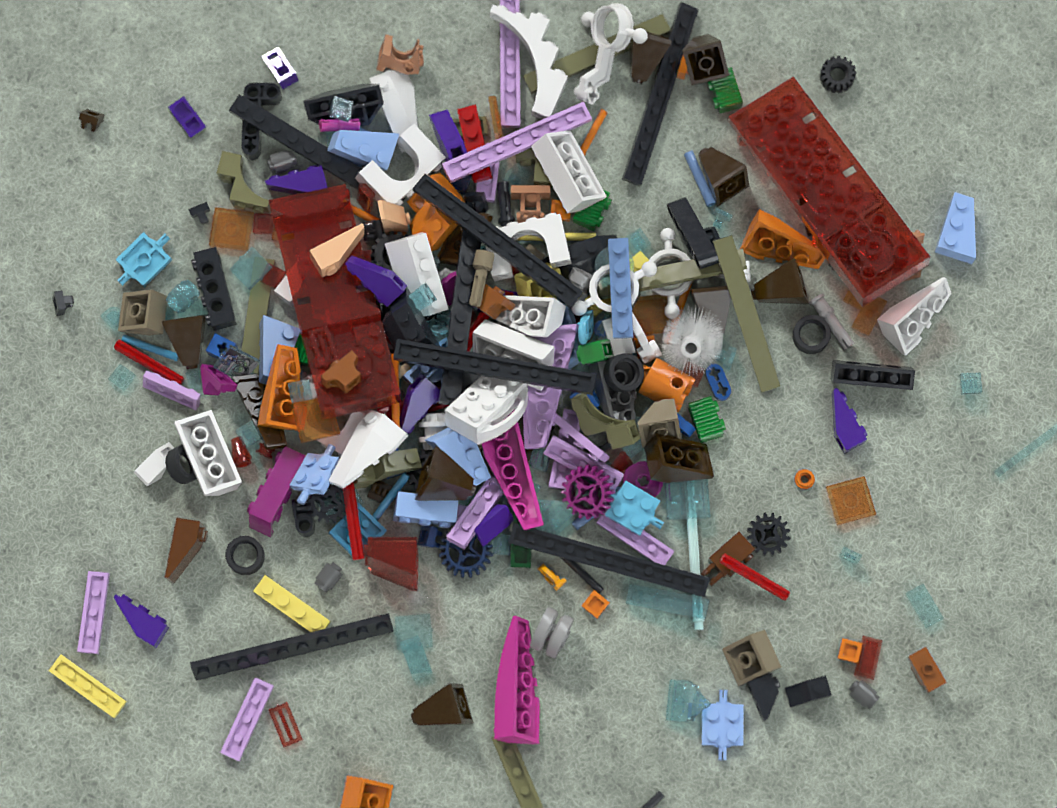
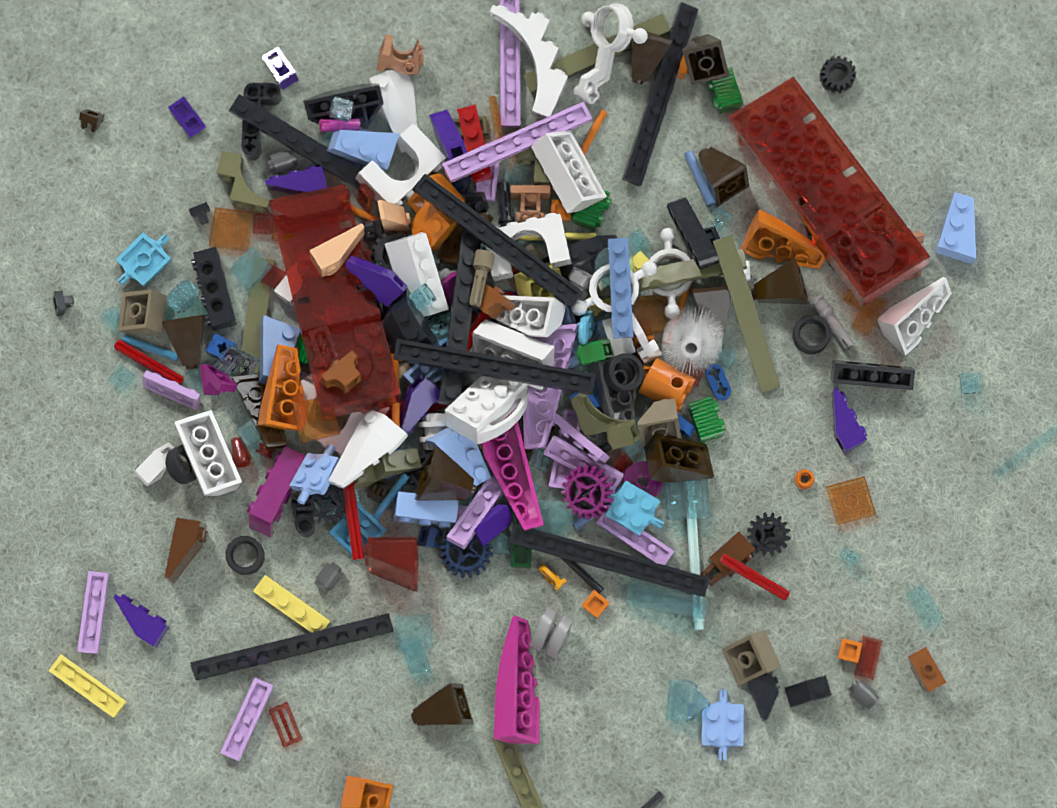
(300, 391): clear light blue tile -> none

